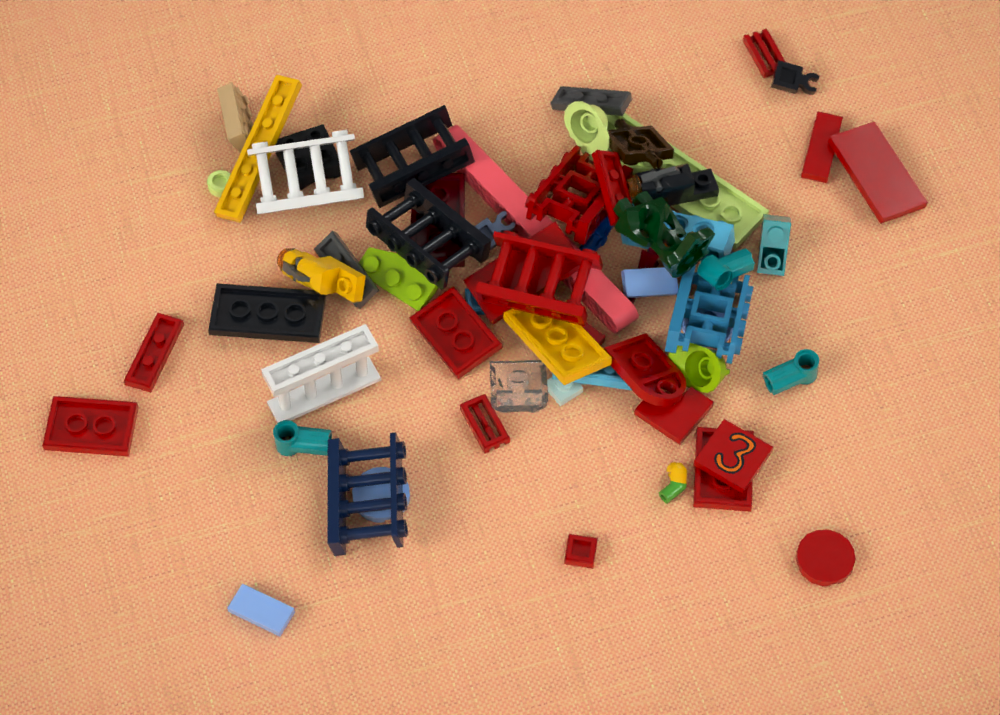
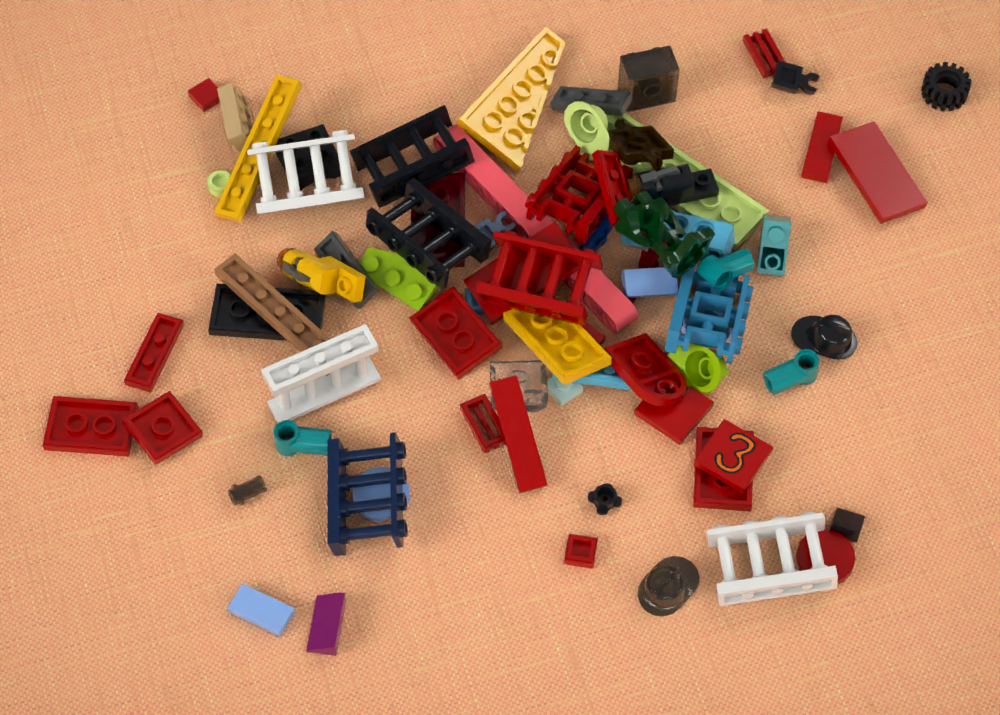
(162, 427): none -> red tile
(204, 94): none -> red tile
(246, 490): none -> clear smoke pin
(269, 304): none -> medium nougat plate
(326, 624): none -> magenta slope
(512, 104): none -> yellow wing
(518, 434): none -> red tile
(607, 491): none -> black plate
(649, 77): none -> clear smoke brick
(668, 586): none -> clear smoke piece
(677, 484): arm -> none
(766, 586): none -> white fence
(825, 336): none -> black piece
(847, 524): none -> black slope
(948, 75): none -> black tyre

